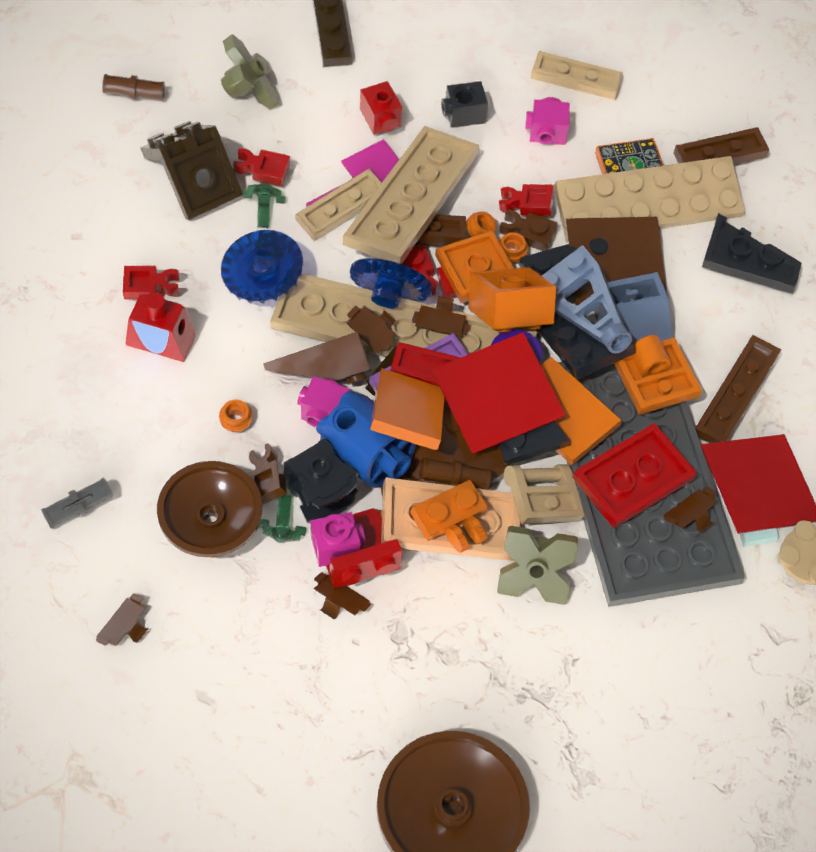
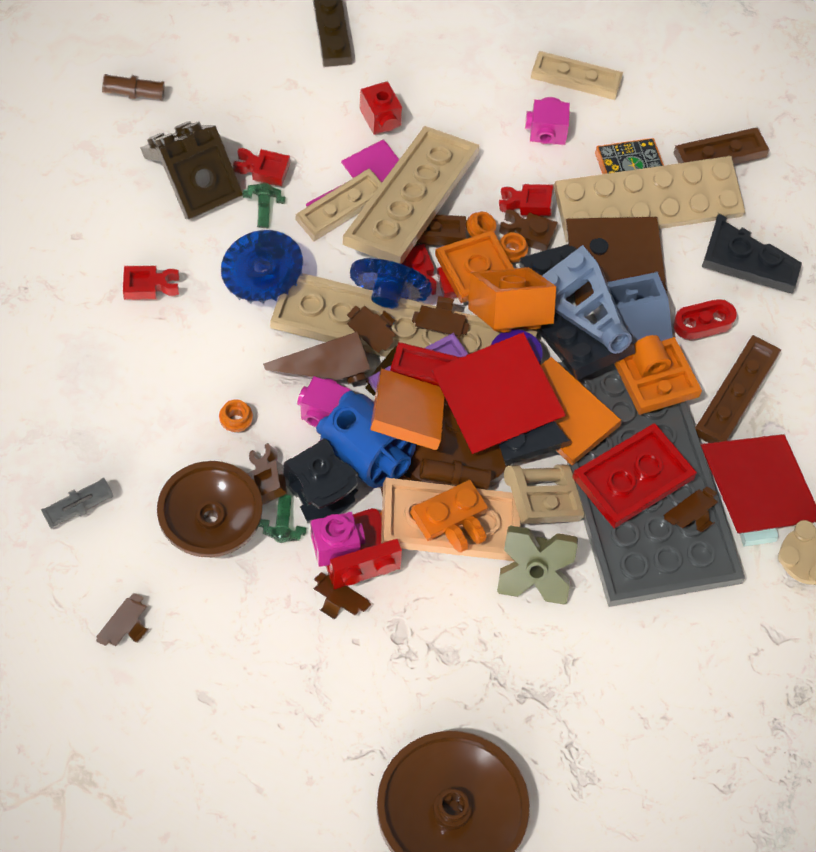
(160, 327): red torso -> none
(248, 74): olive plant -> none
(465, 104): black brick -> none
(702, 319): none -> red plate

